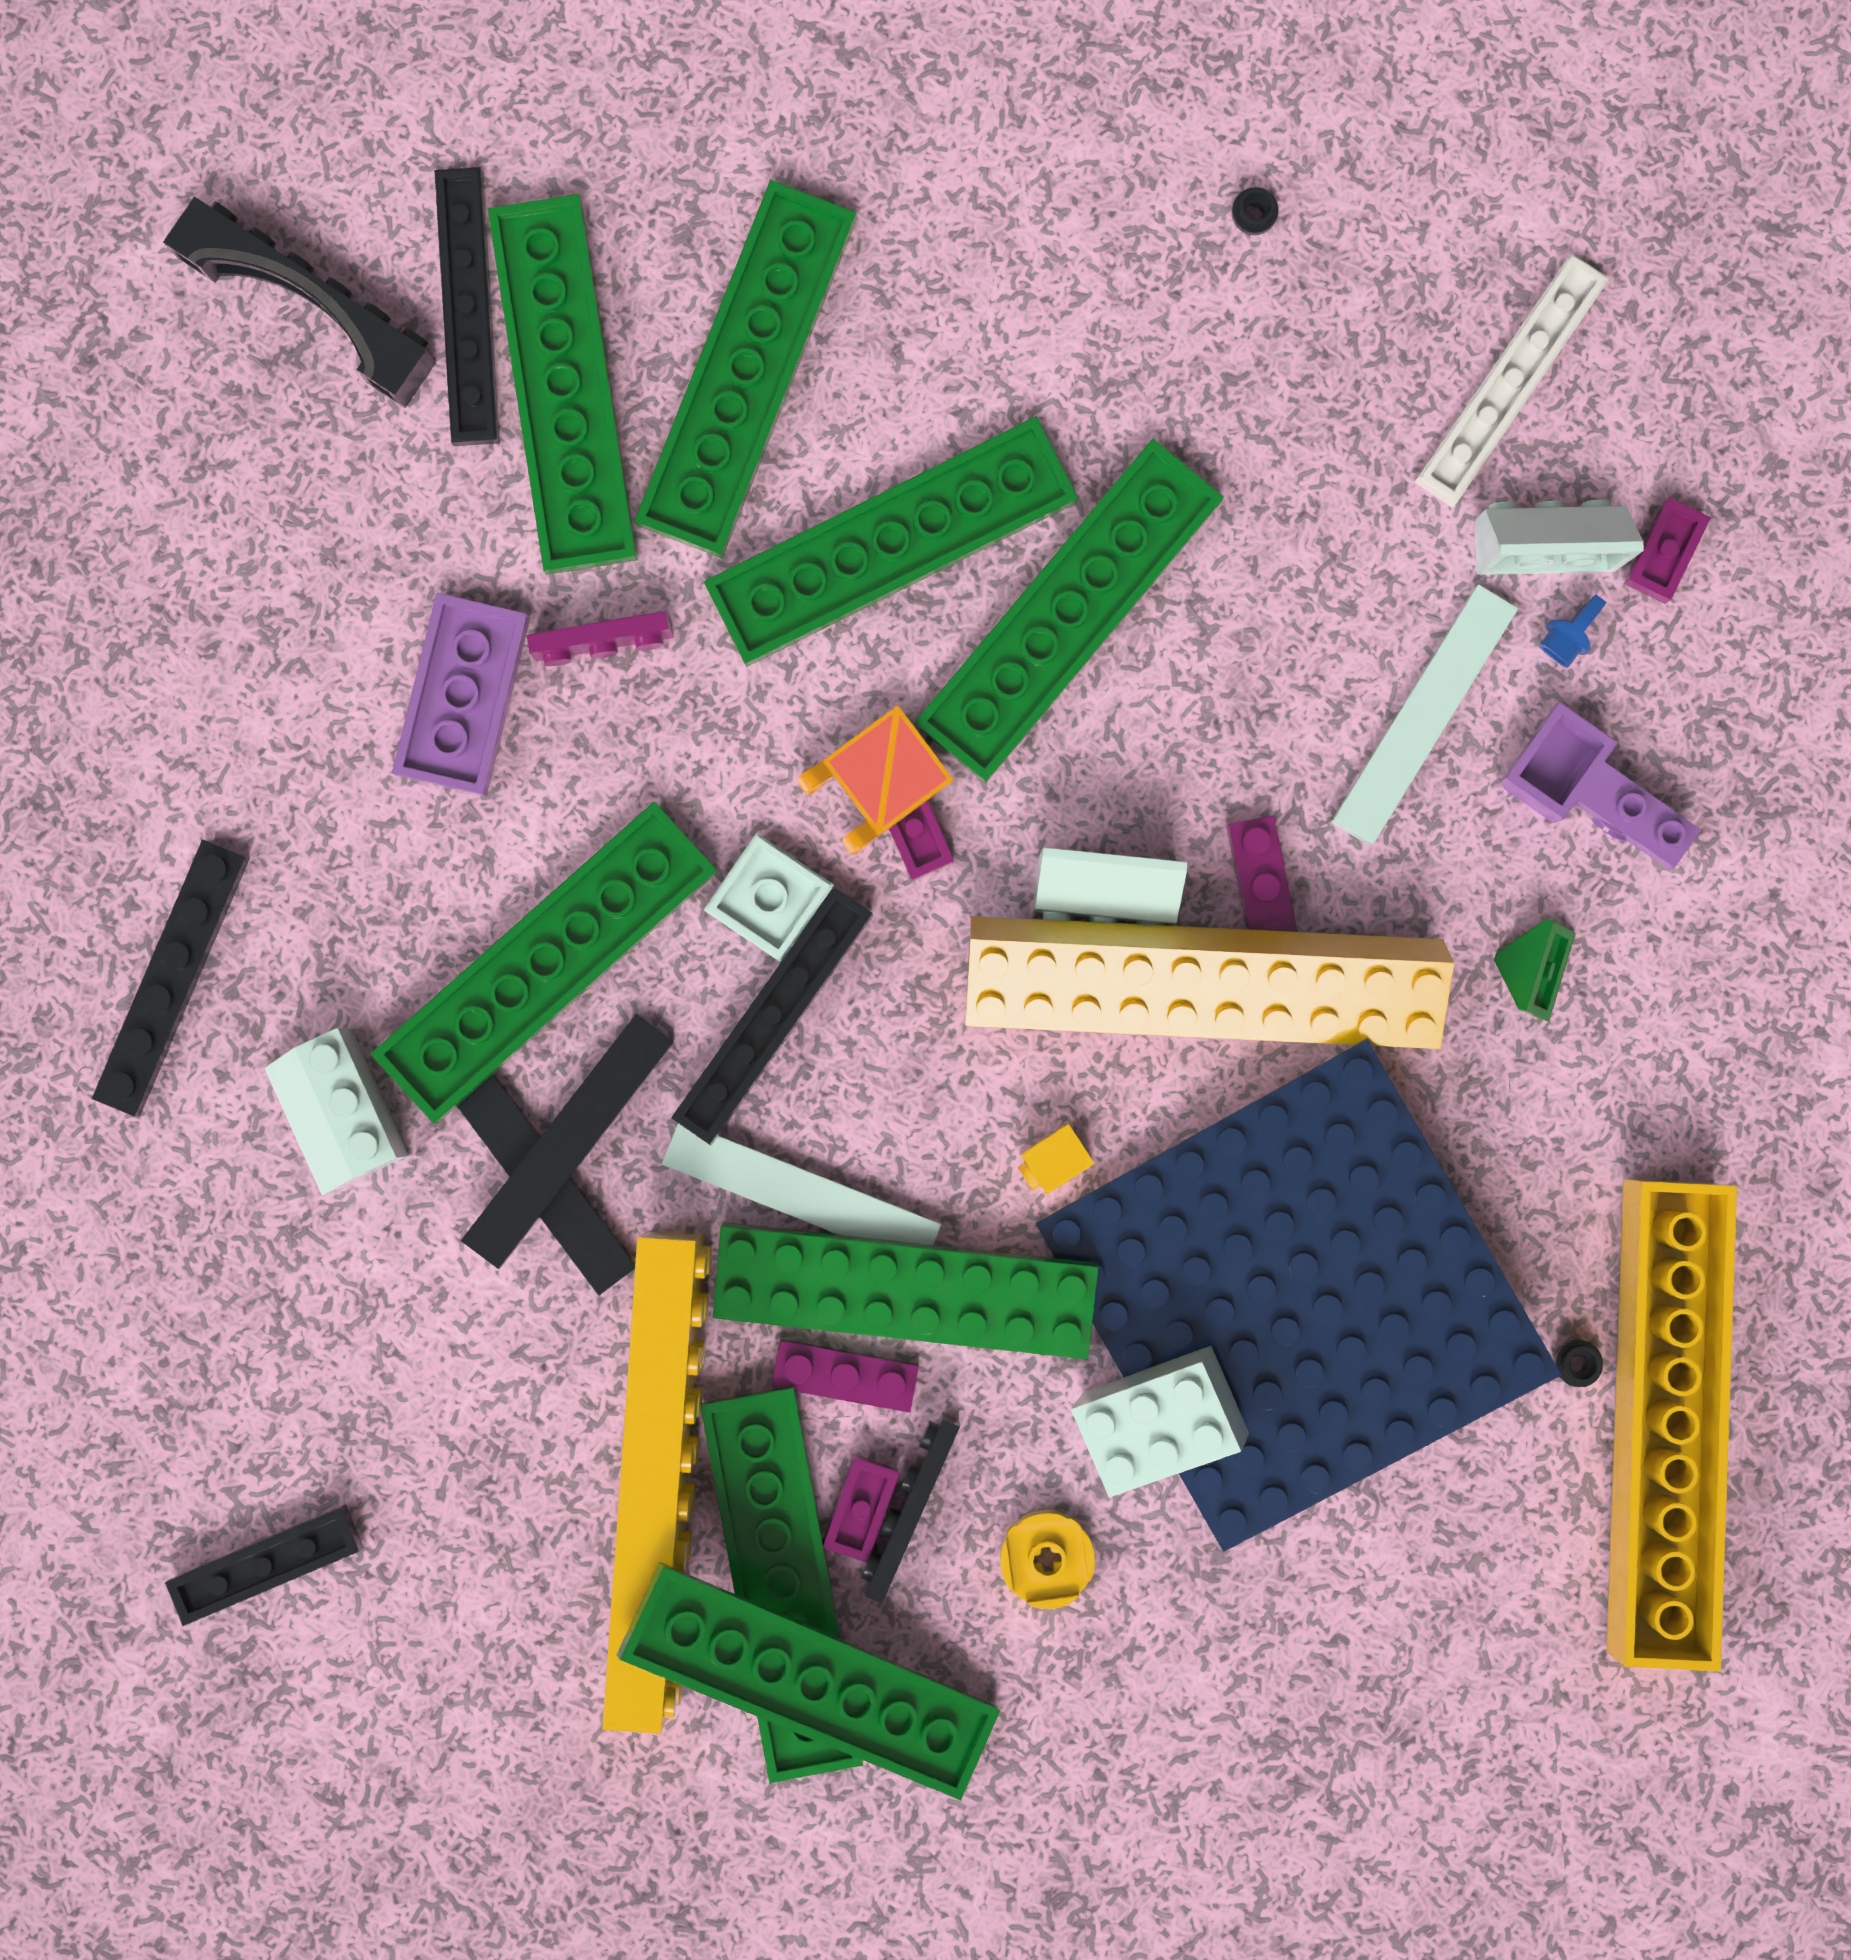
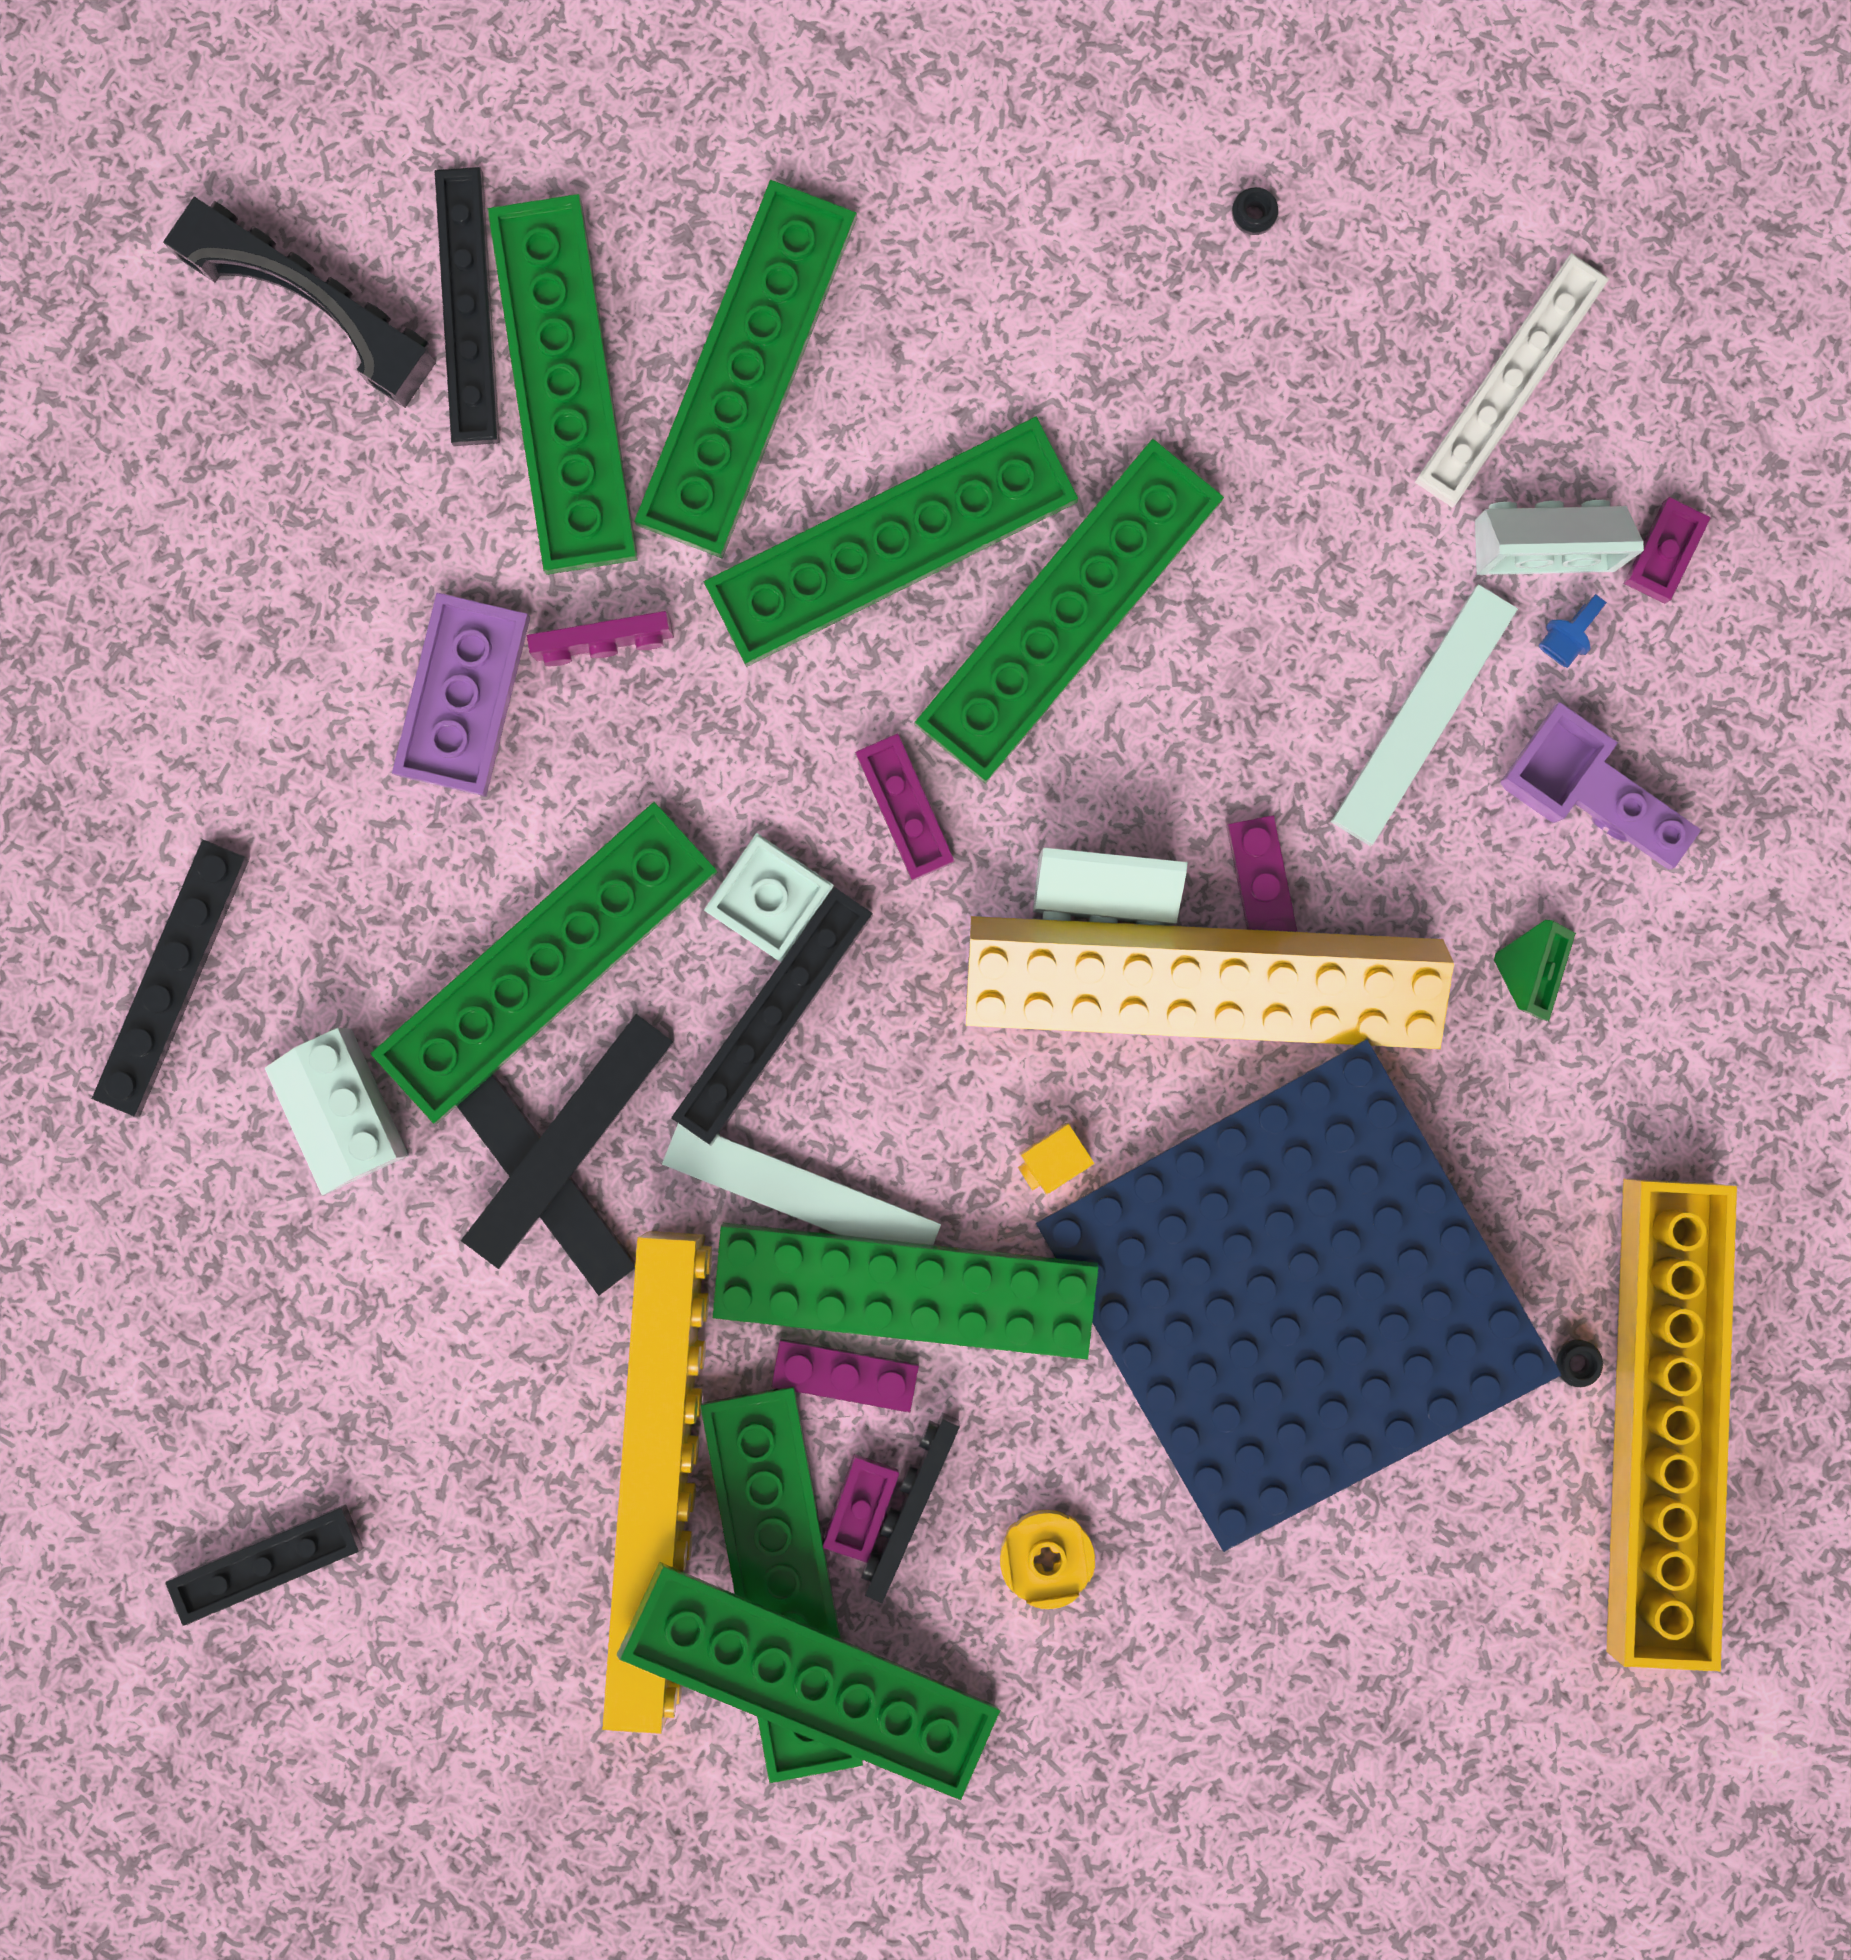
(884, 773): coral flag -> none
(1160, 1421): light aqua brick -> none

